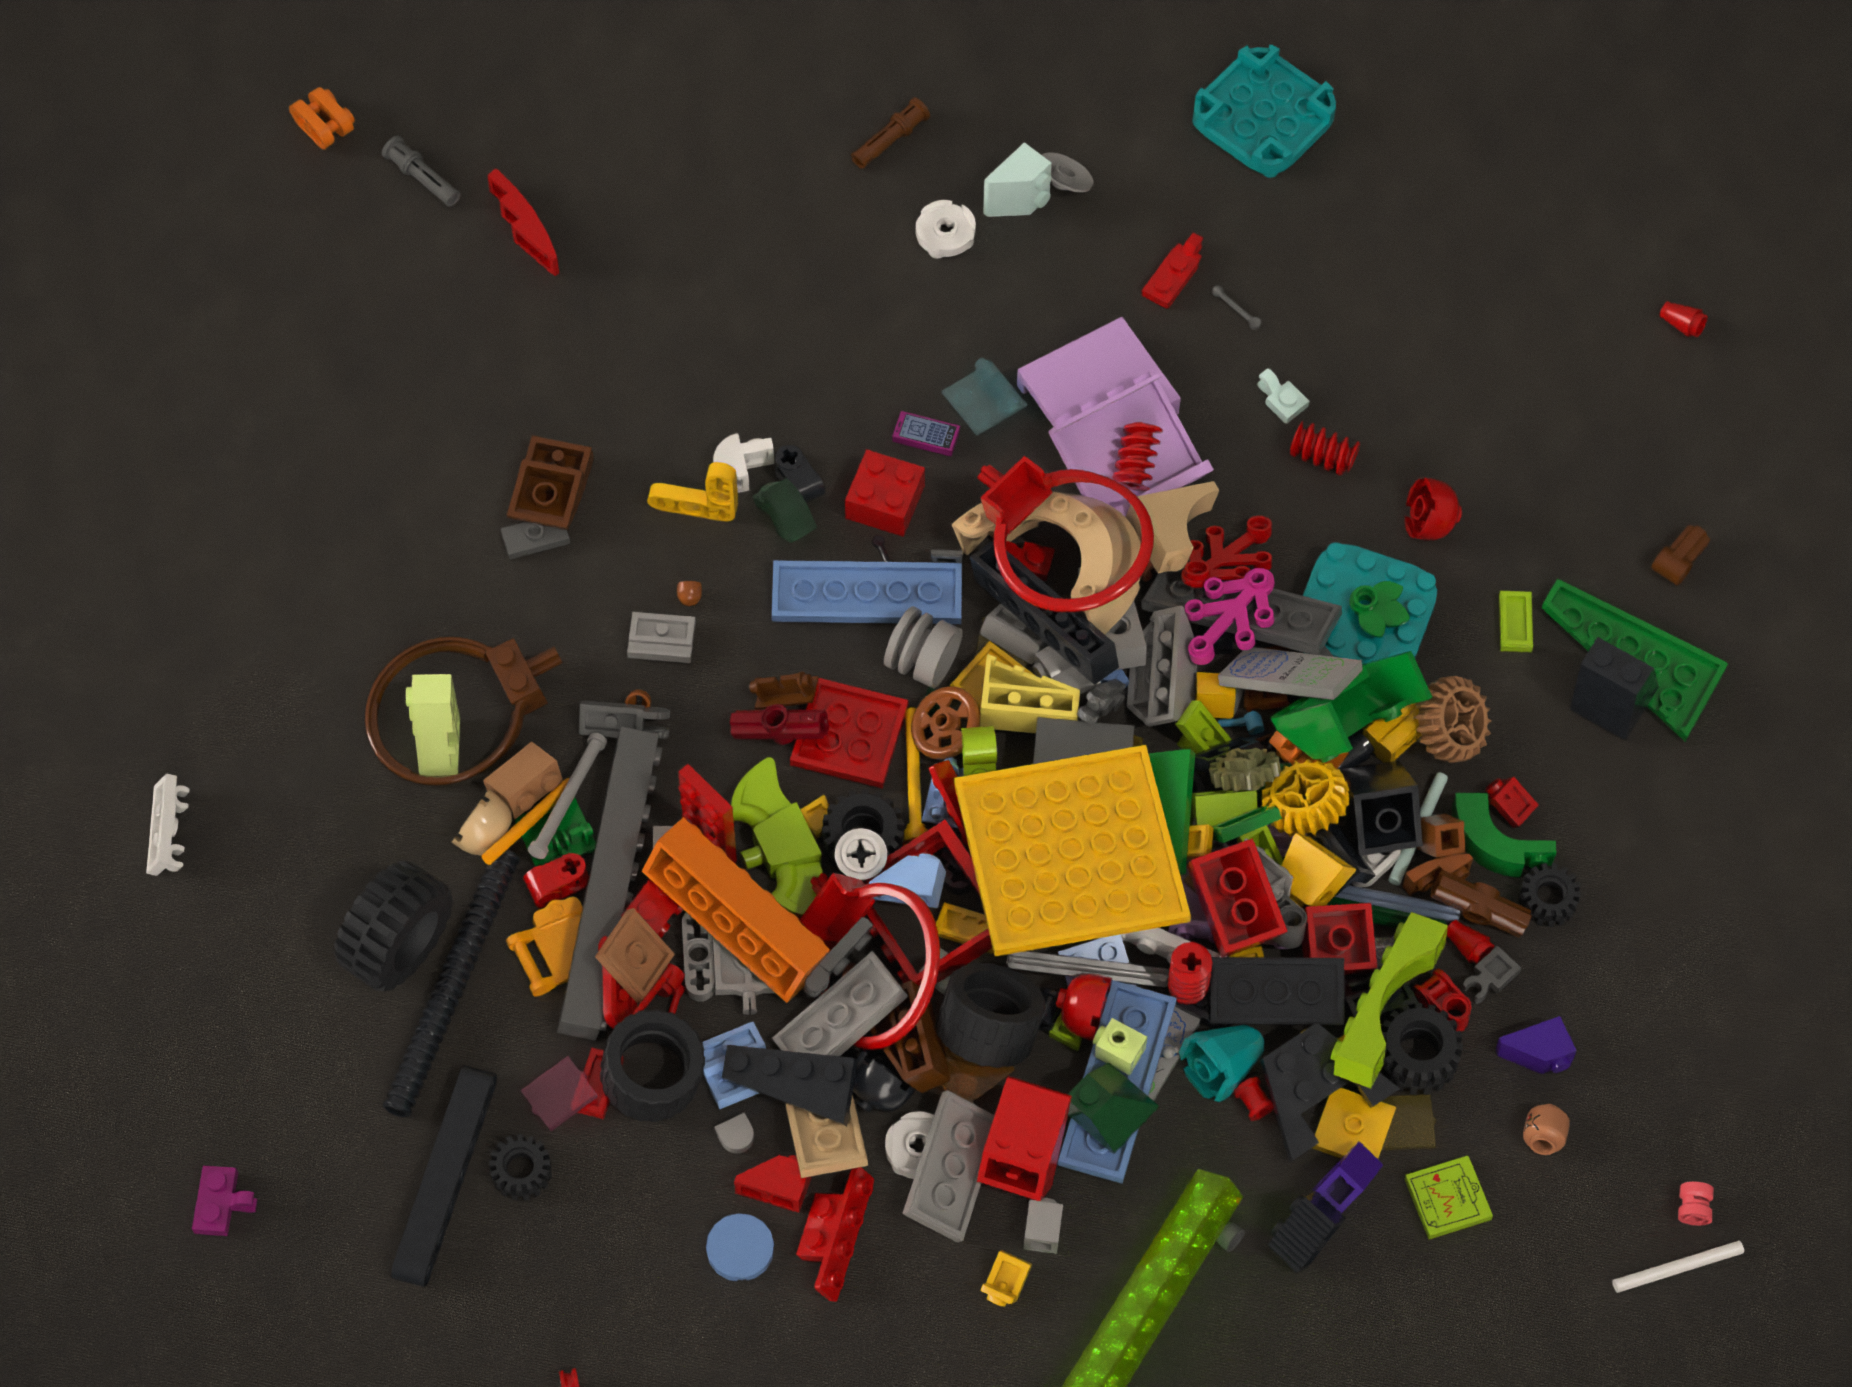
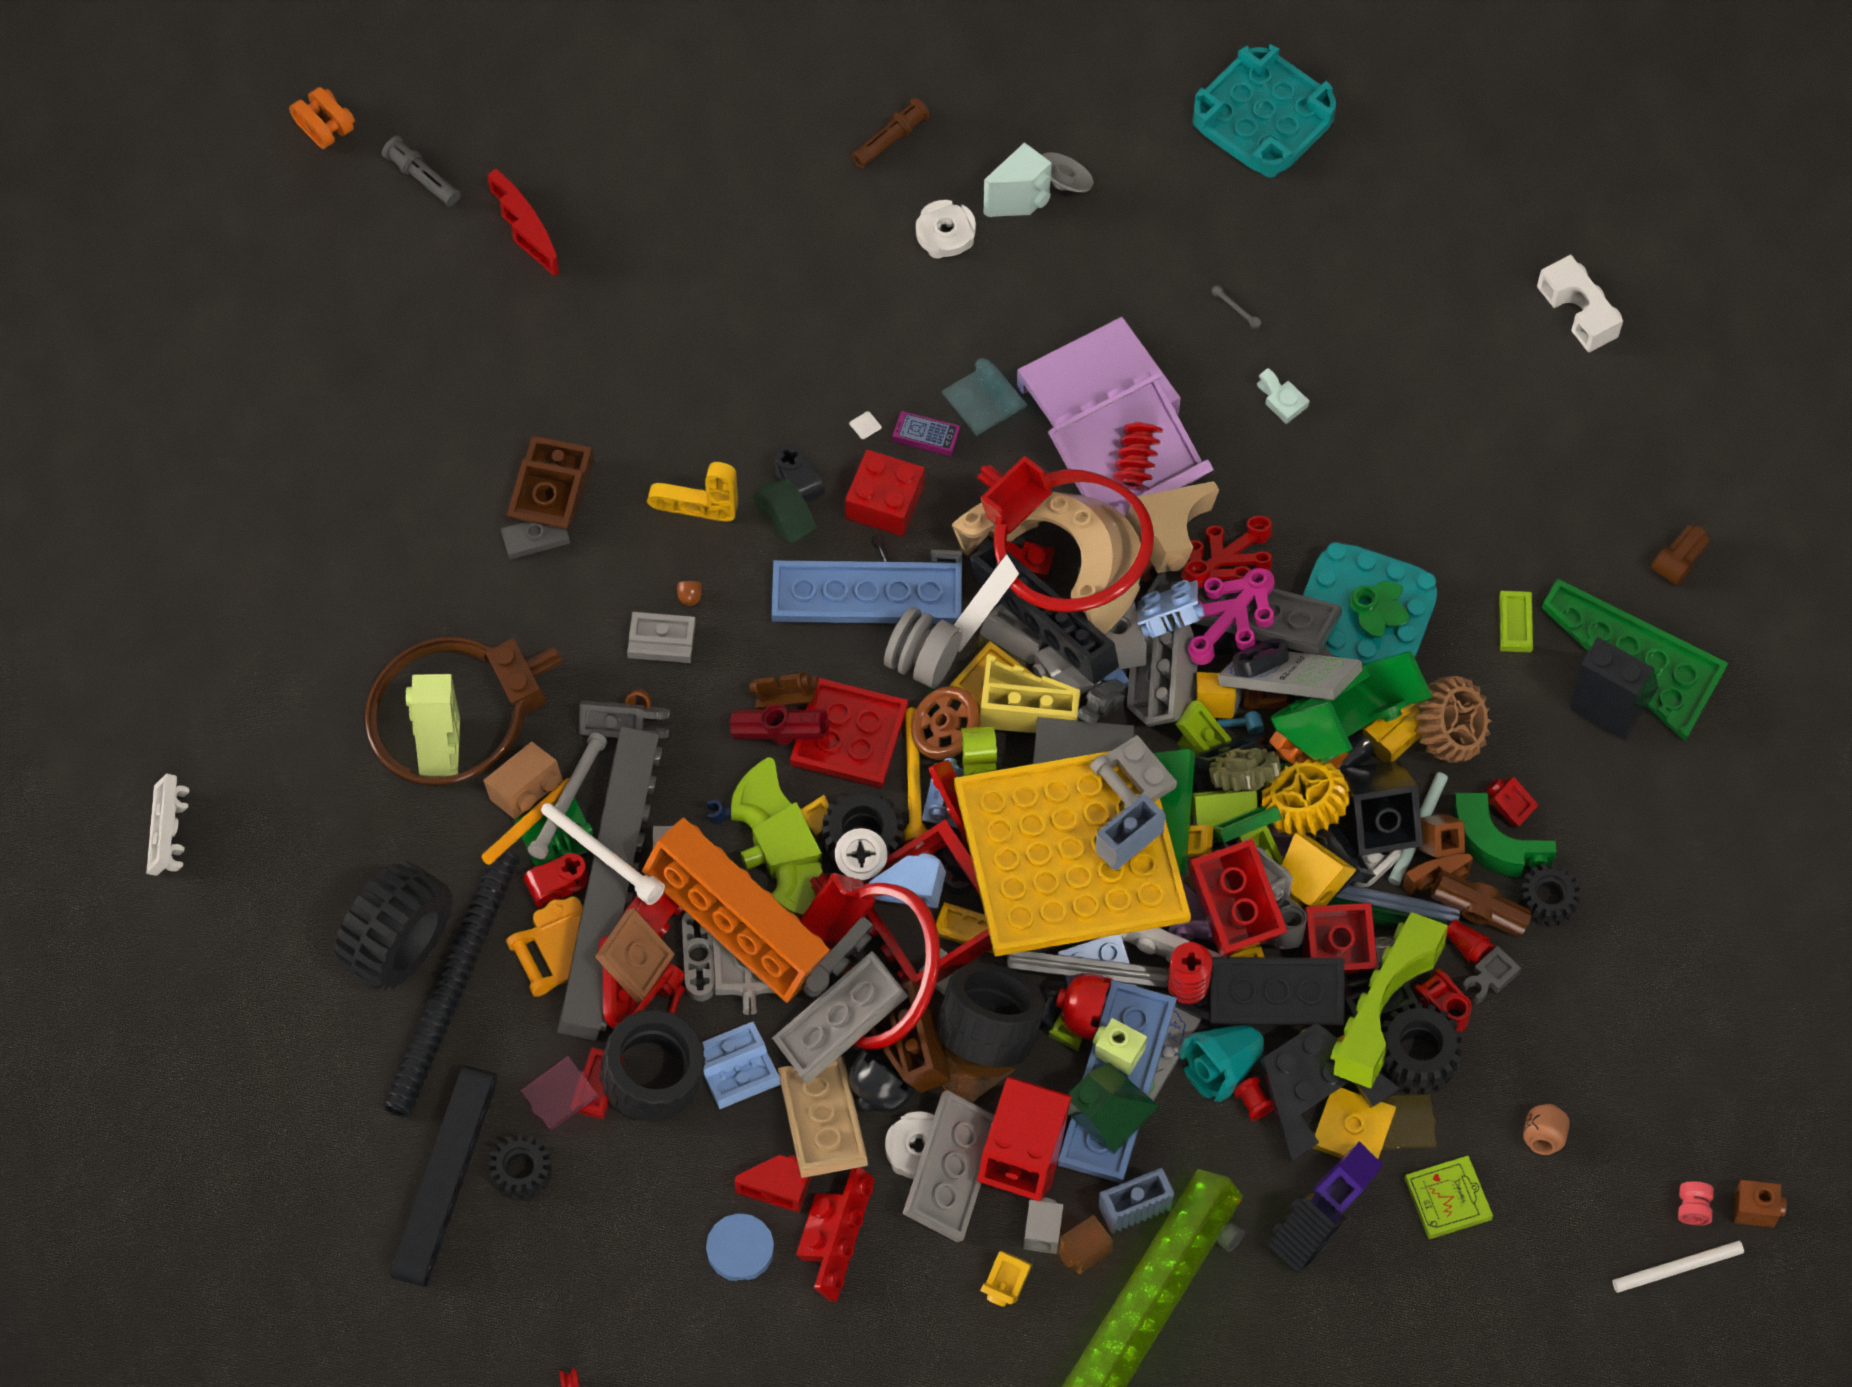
(218, 1199): magenta plate -> none
(484, 825): tan cylinder -> none
(647, 888): none -> white piece
(707, 810): red plate -> none
(736, 1134): light grey tile -> none
(744, 456): white brick -> none
(799, 1079): black wing -> none
(865, 425): none -> white sticker
(986, 599): none -> white sticker
(1085, 1245): none -> clear orange brick
(1130, 832): none -> sand blue brick
(1136, 1200): none -> sand blue brick
(1139, 767): none -> light grey plate
(1155, 605): none -> light blue hinge
(1174, 272): red hinge -> none
(1260, 658): none -> black beam
(1324, 449): red piece -> none
(1433, 509): red cylinder -> none
(1539, 1047): dark purple slope -> none
(1569, 283): none -> white arch
(1684, 318): red cone -> none
(1758, 1203): none -> dark orange brick

